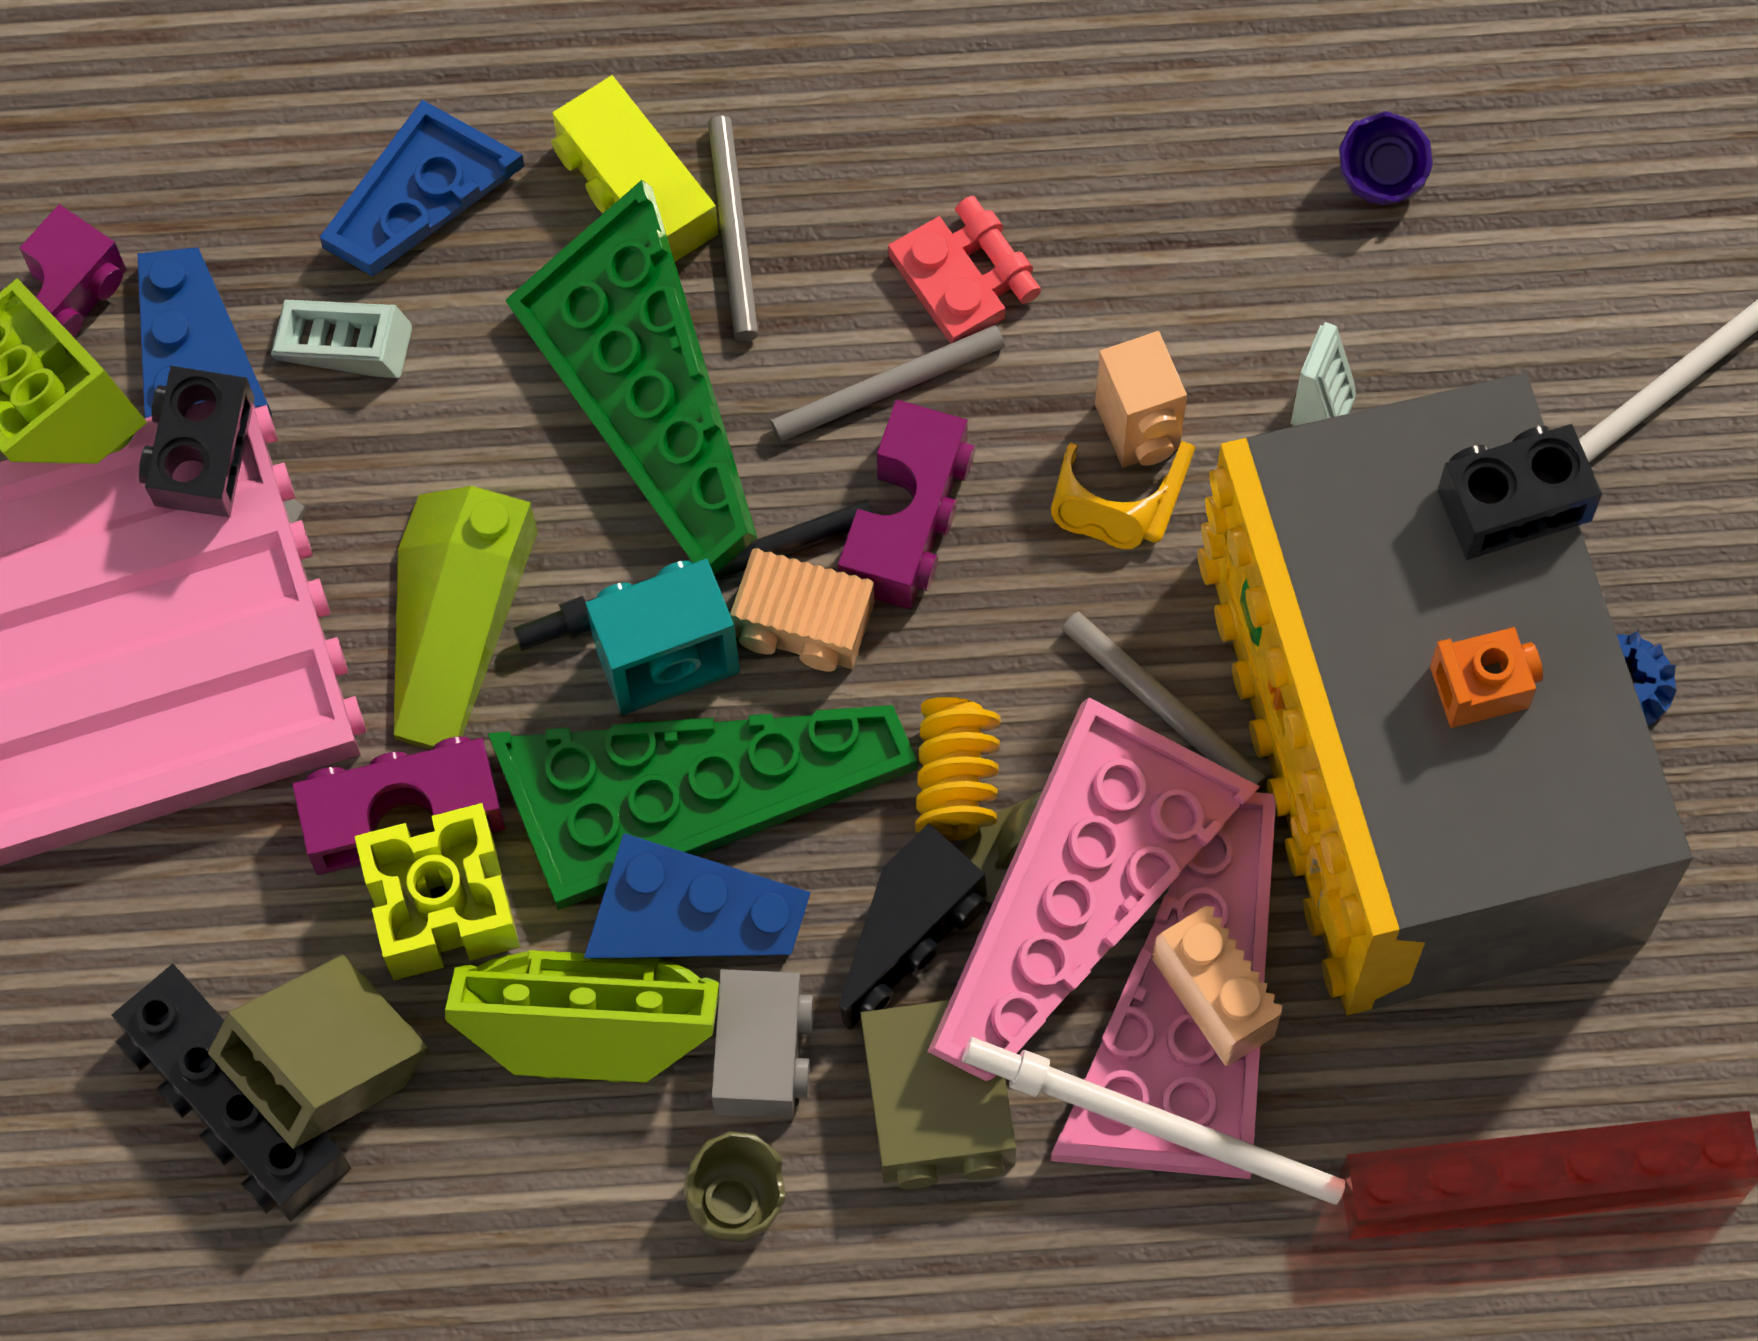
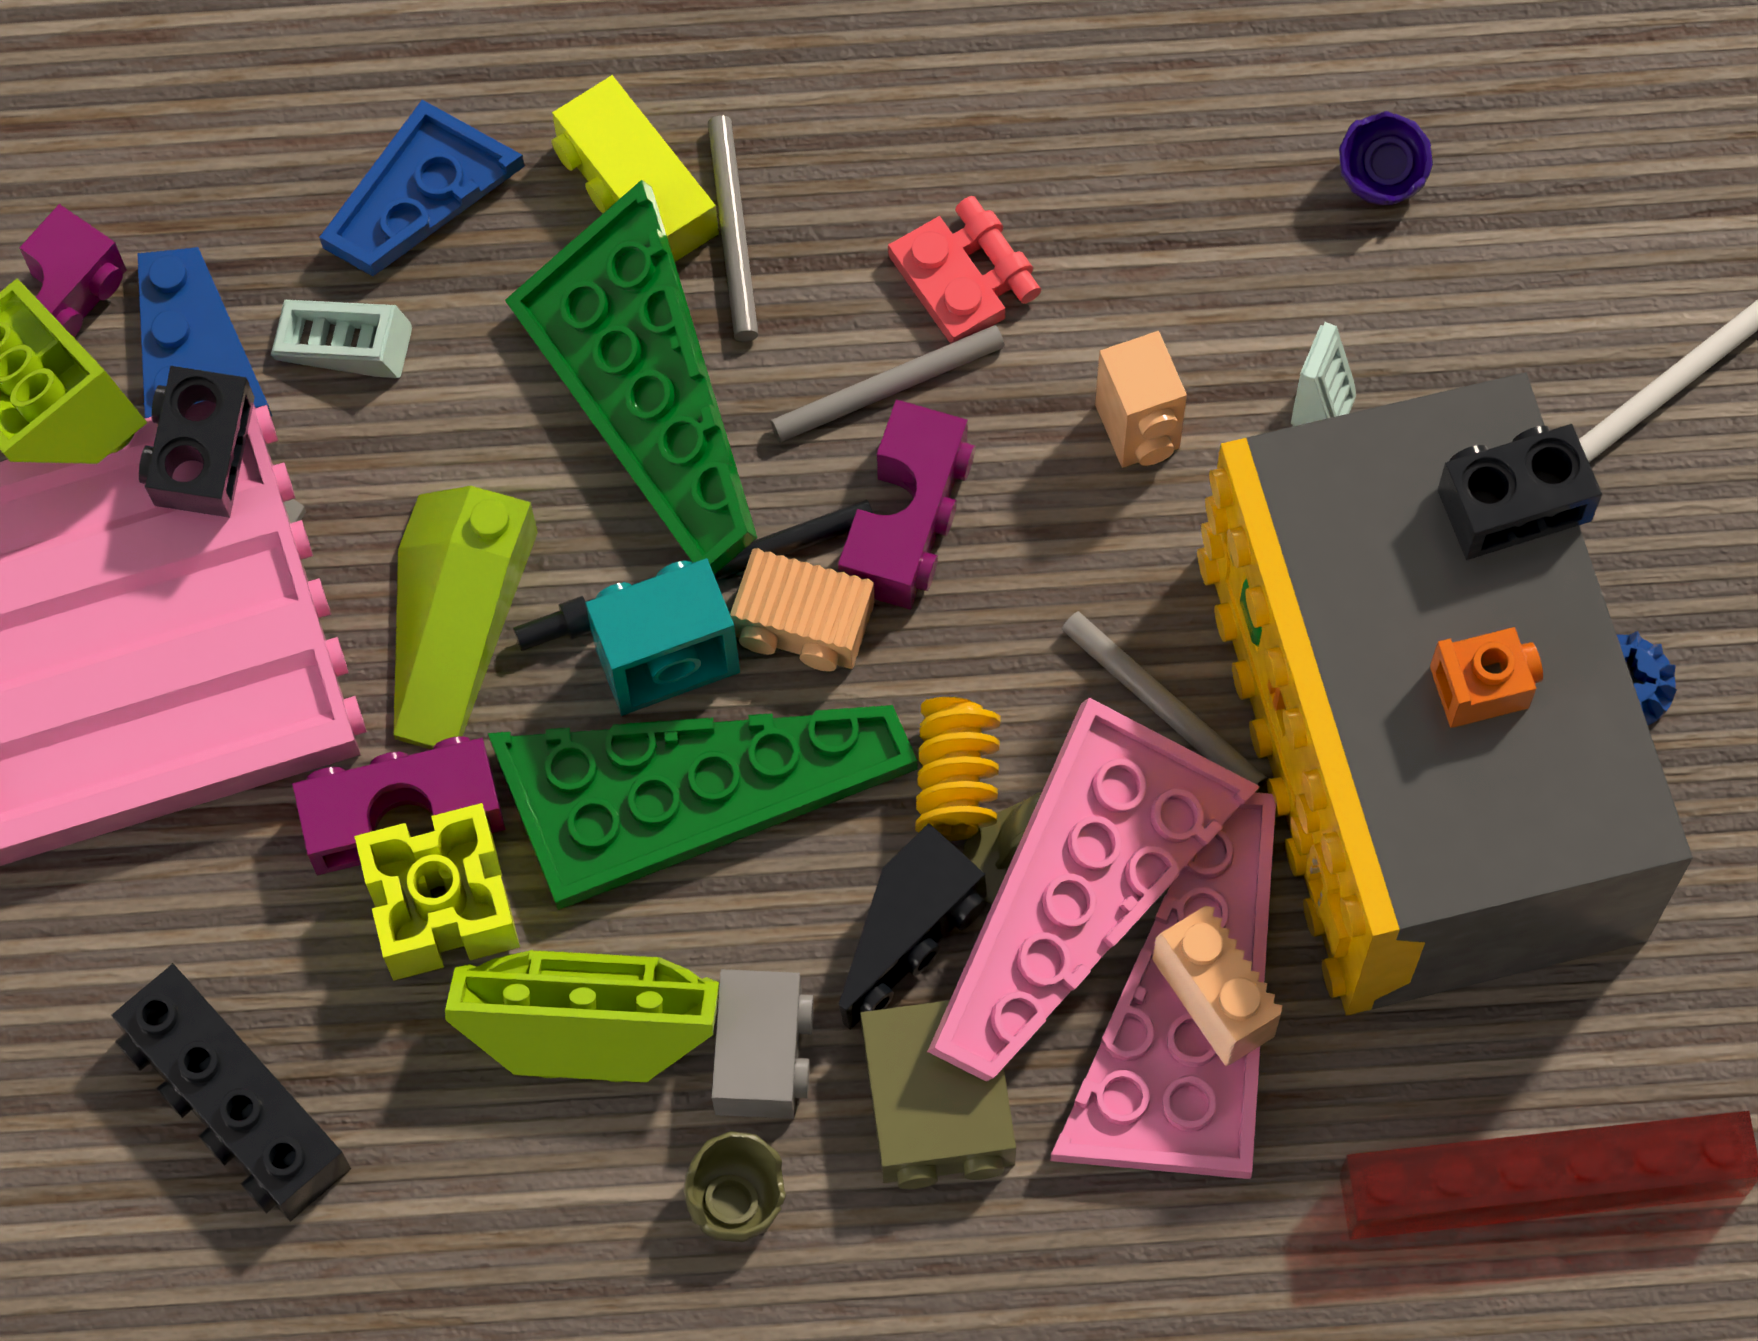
(317, 1050): olive brick -> none
(691, 907): blue wing -> none
(1032, 1075): white bar -> none
(1118, 523): yellow helmet -> none

